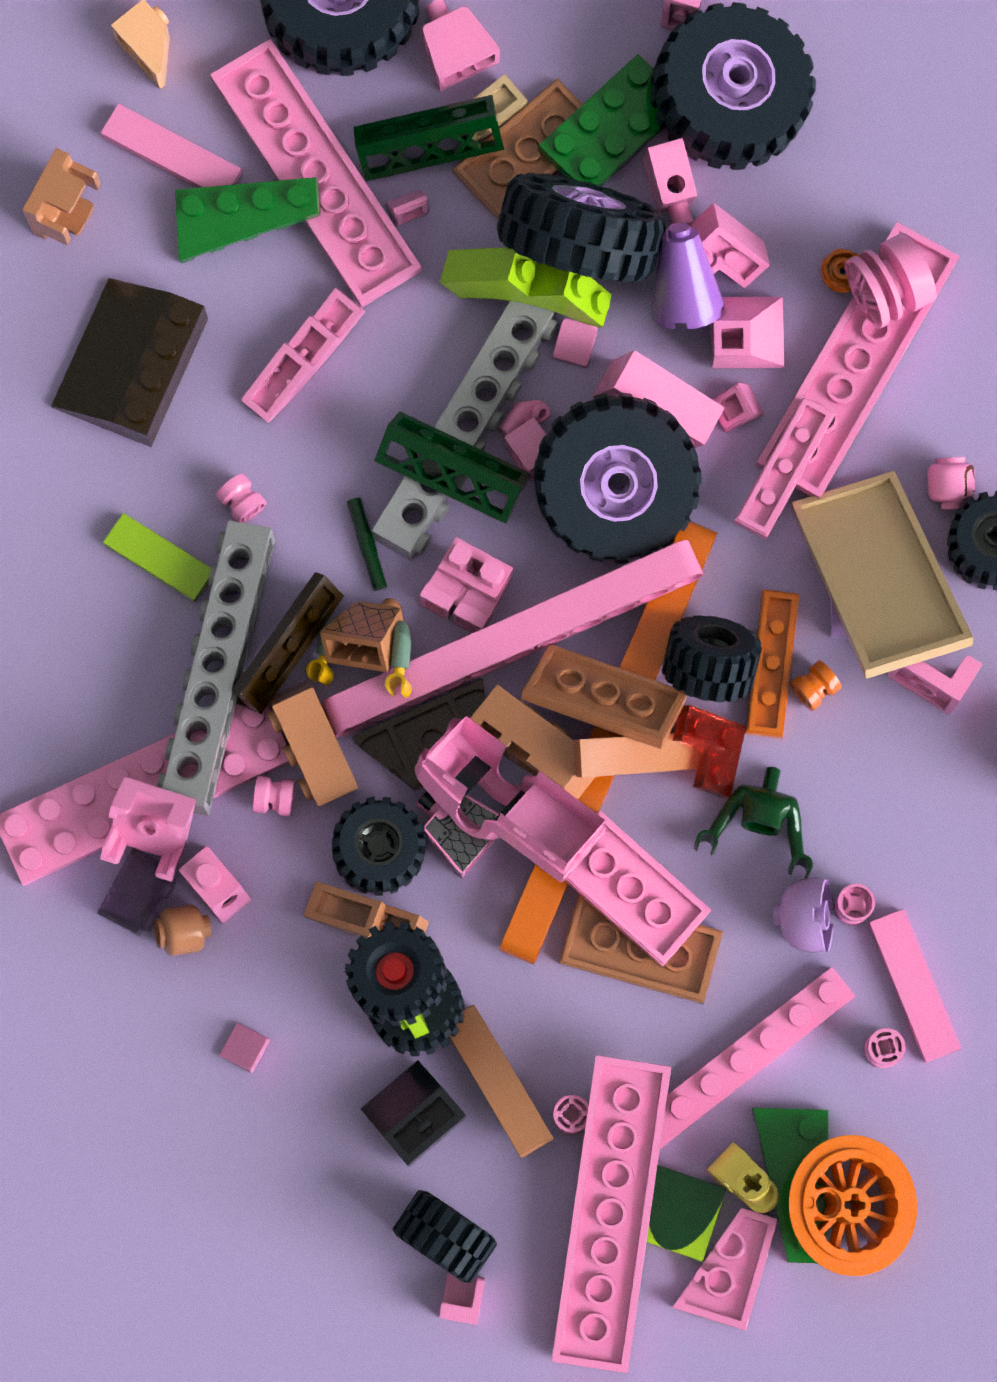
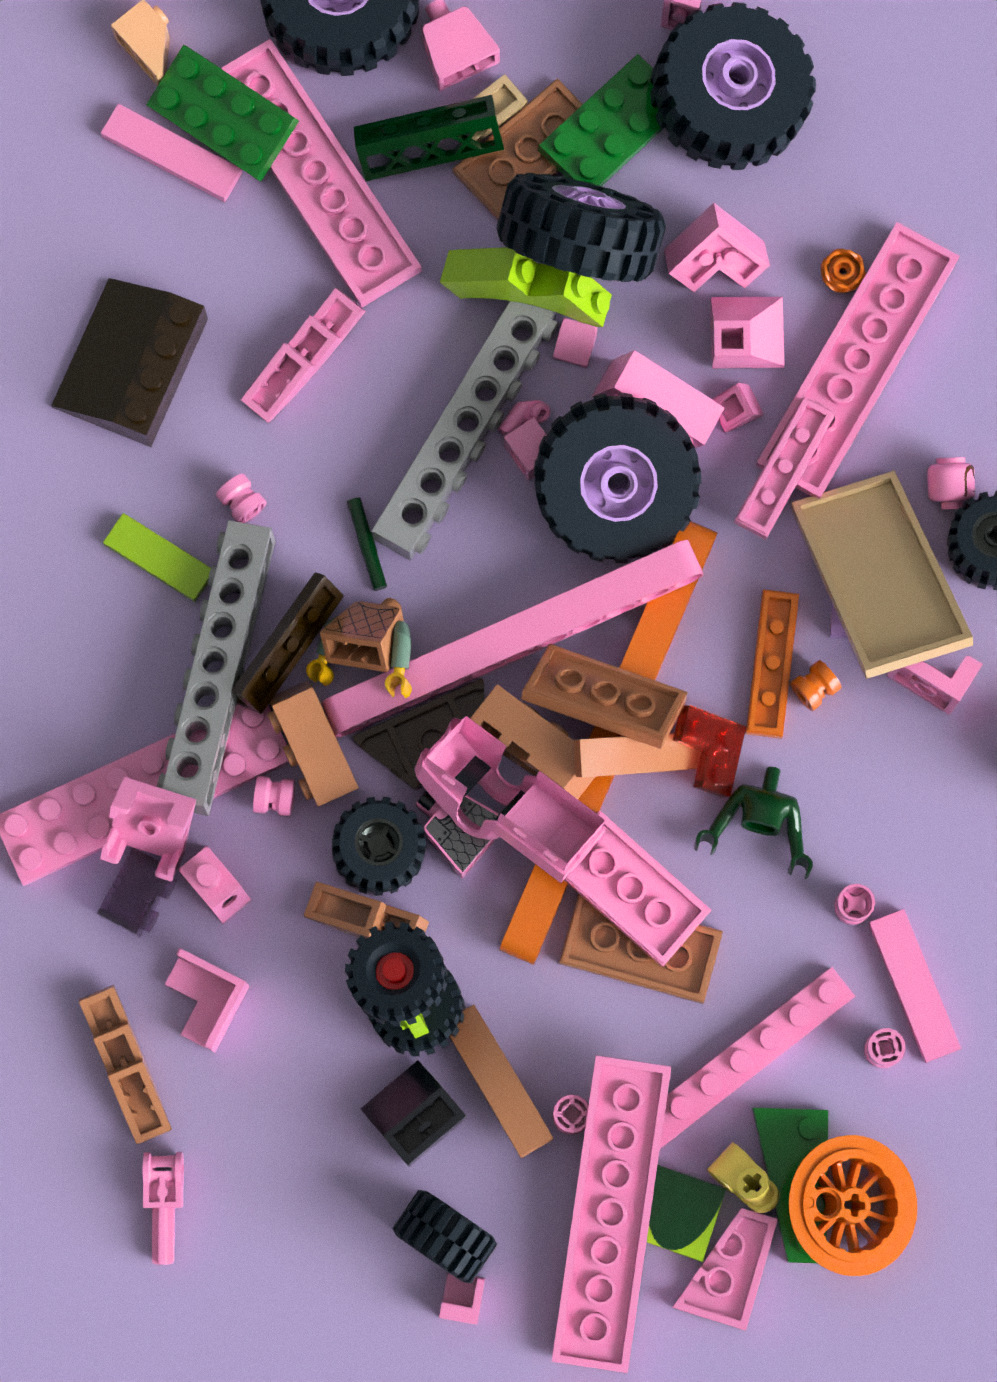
(56, 202): nougat panel -> none
(125, 1064): none -> nougat slope
(163, 1194): none -> bright pink connector
(181, 930): nougat head -> none
(216, 995): none -> bright pink panel
(222, 112): none -> green plate
(238, 212): green wing -> none
(244, 1047): bright pink slope -> none
(408, 207): bright pink slope -> none
(456, 455): dark green fence -> none
(469, 584): bright pink hips -> none
(669, 166): bright pink torso -> none
(685, 281): medium lavender cone -> none
(711, 658): black wheel -> none
(806, 915): lavender cylinder -> none
(890, 280): bright pink wheel -> none

